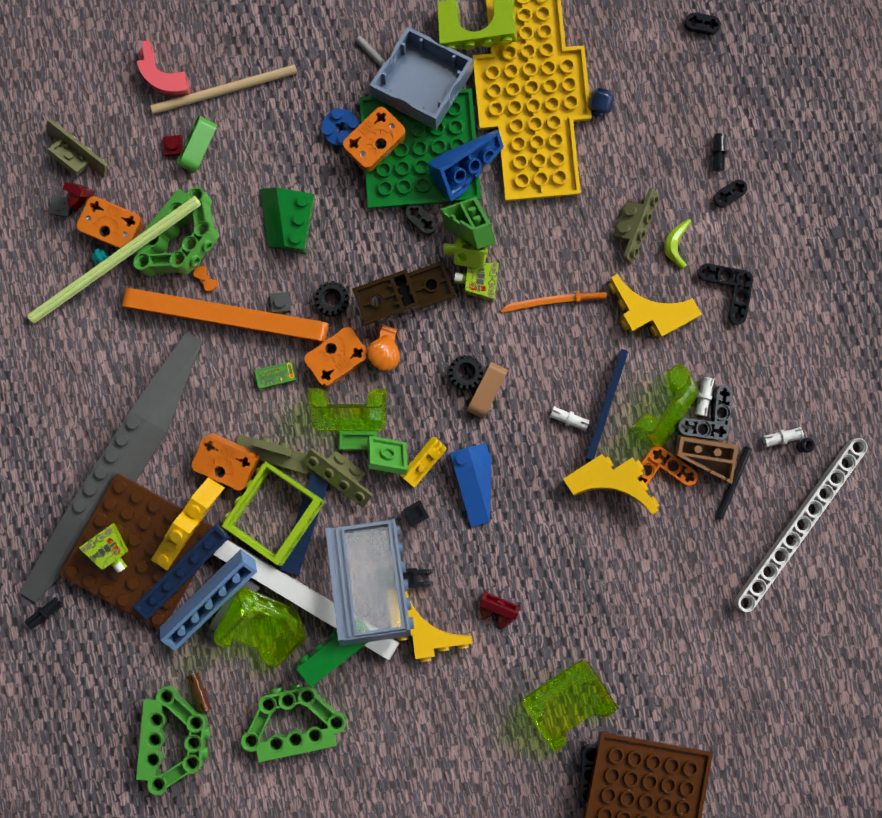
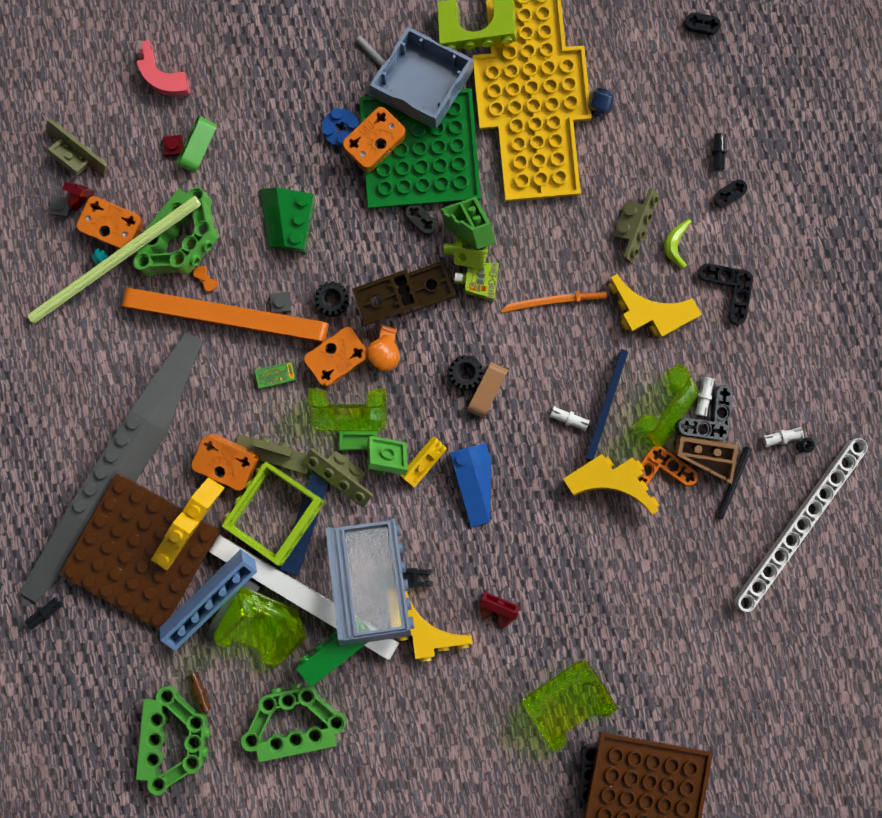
(106, 549): torso -> none
(181, 572): dark blue tile -> none
(223, 89): tan piece -> none
(415, 513): black brick -> none
(459, 166): blue wedge -> none

